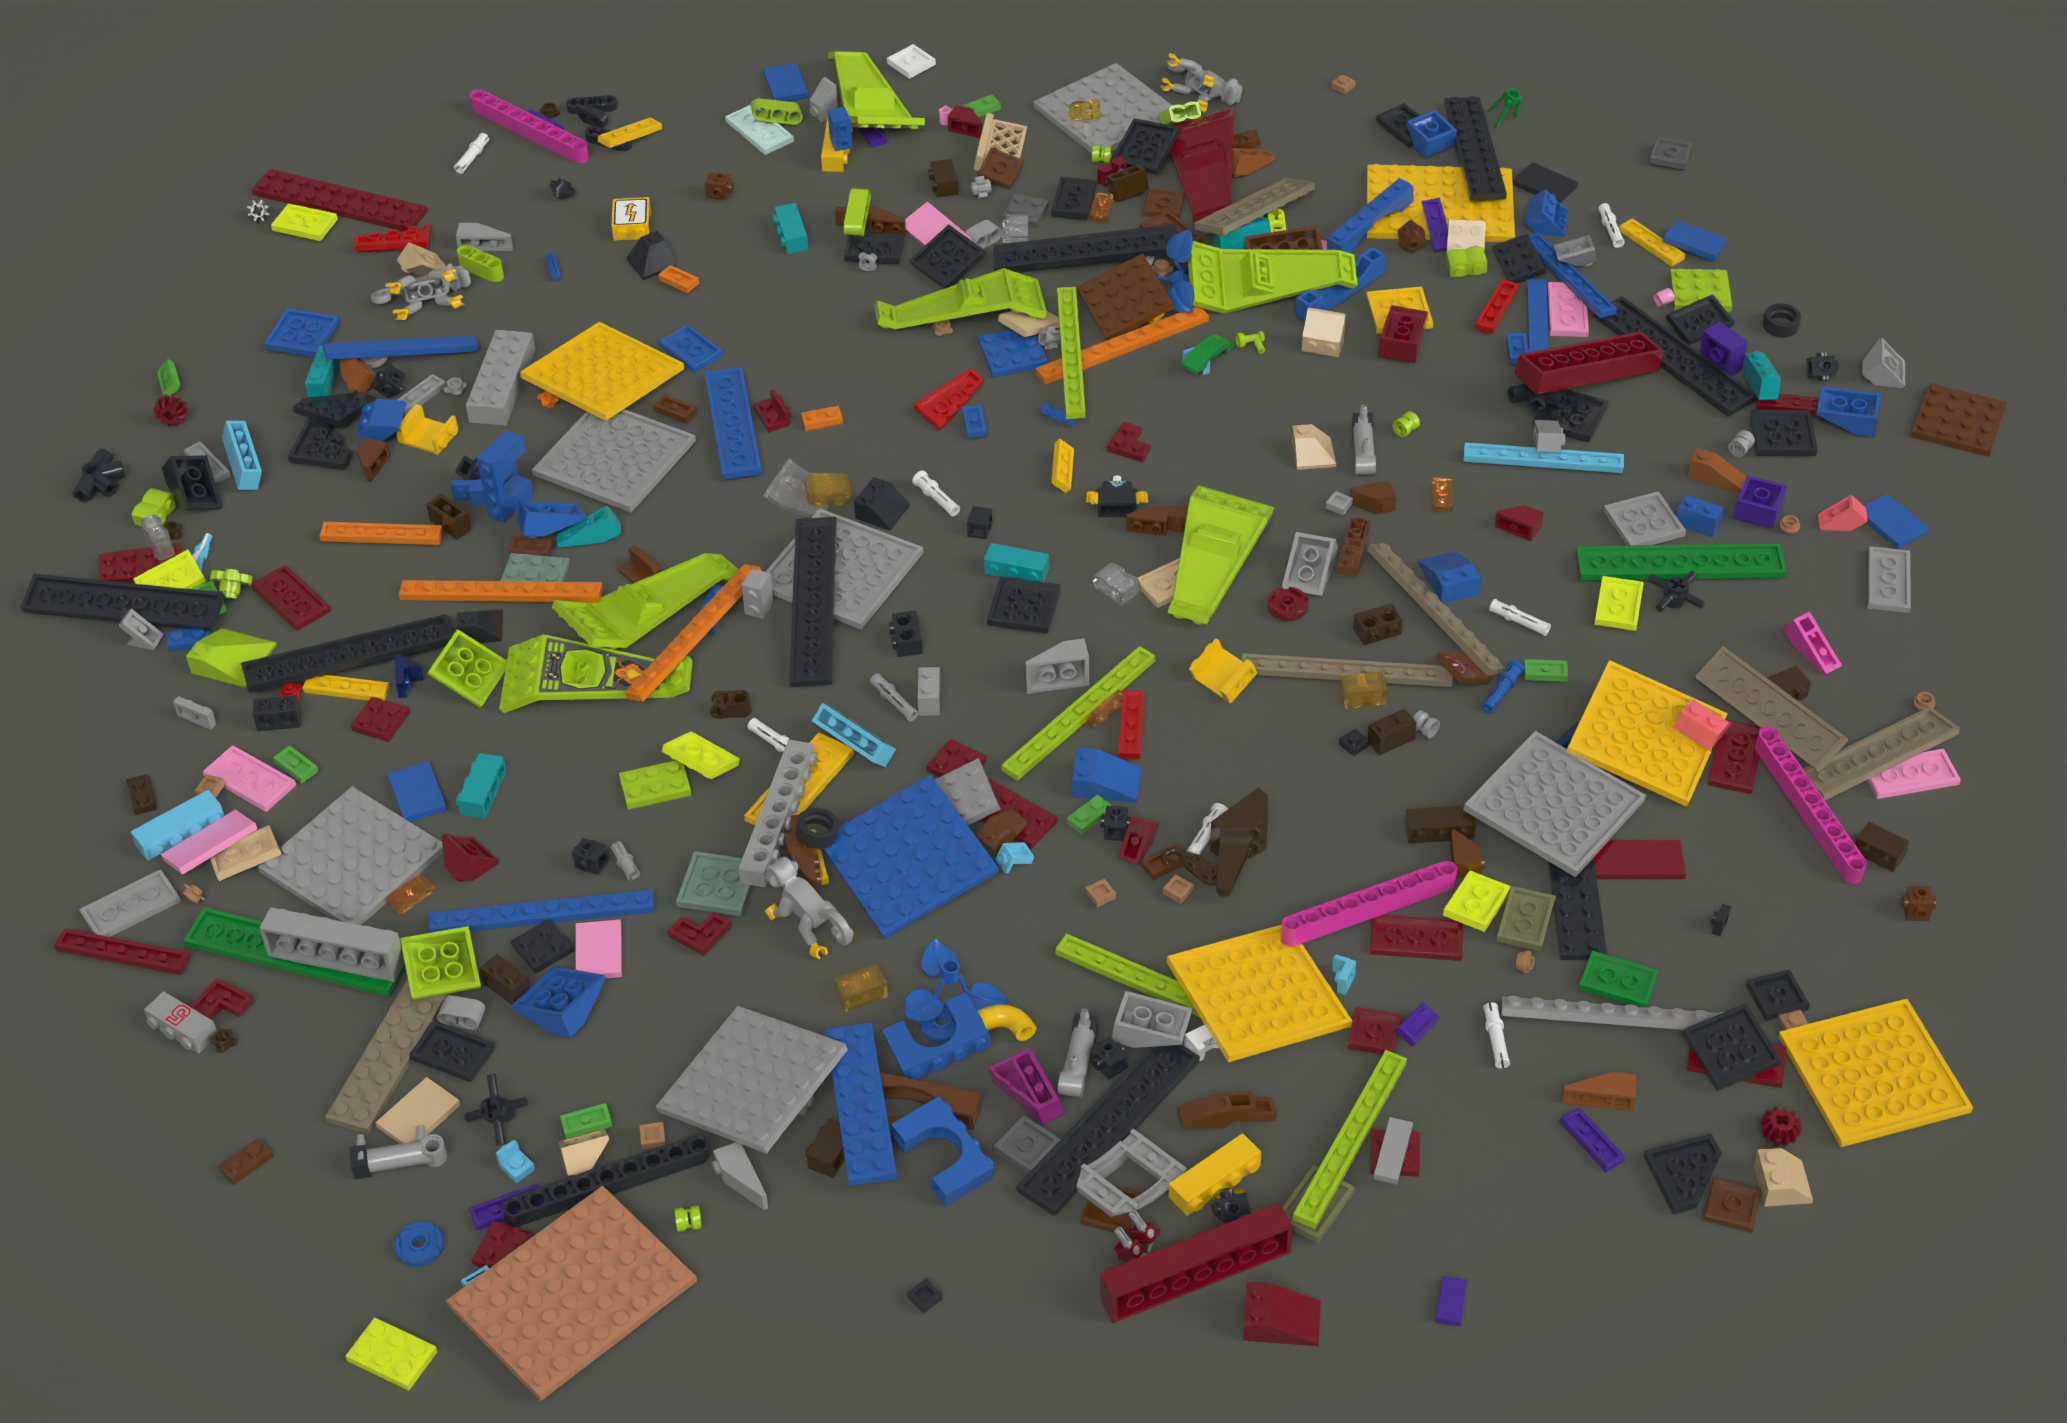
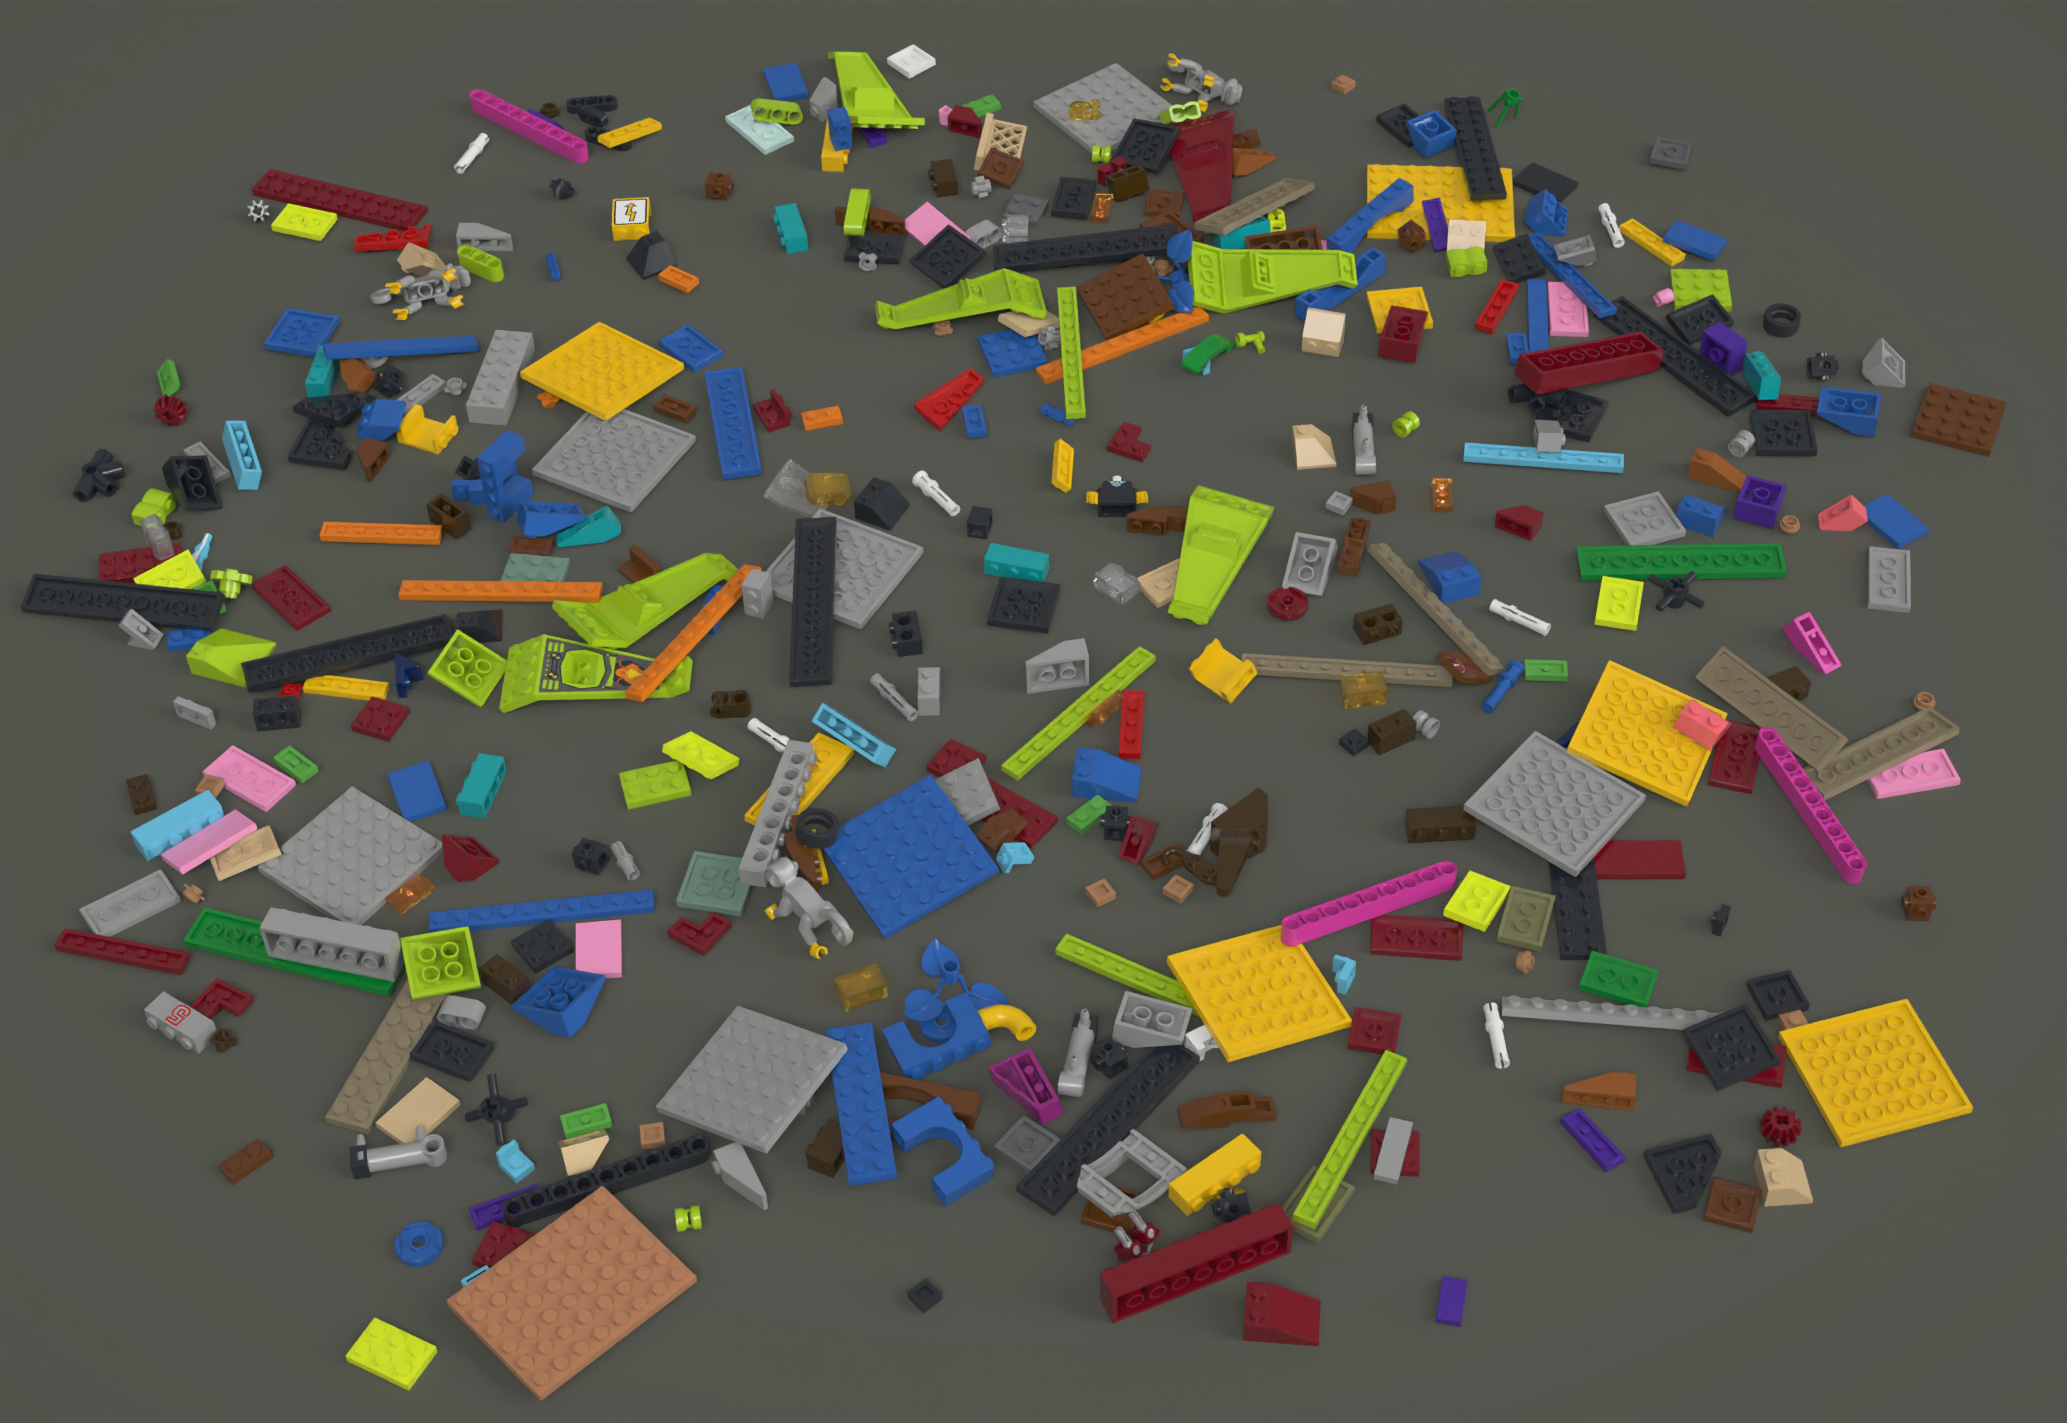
(1417, 1024): dark purple tile -> none
(1465, 855): reddish brown slope -> none
(1882, 846): dark brown brick -> none

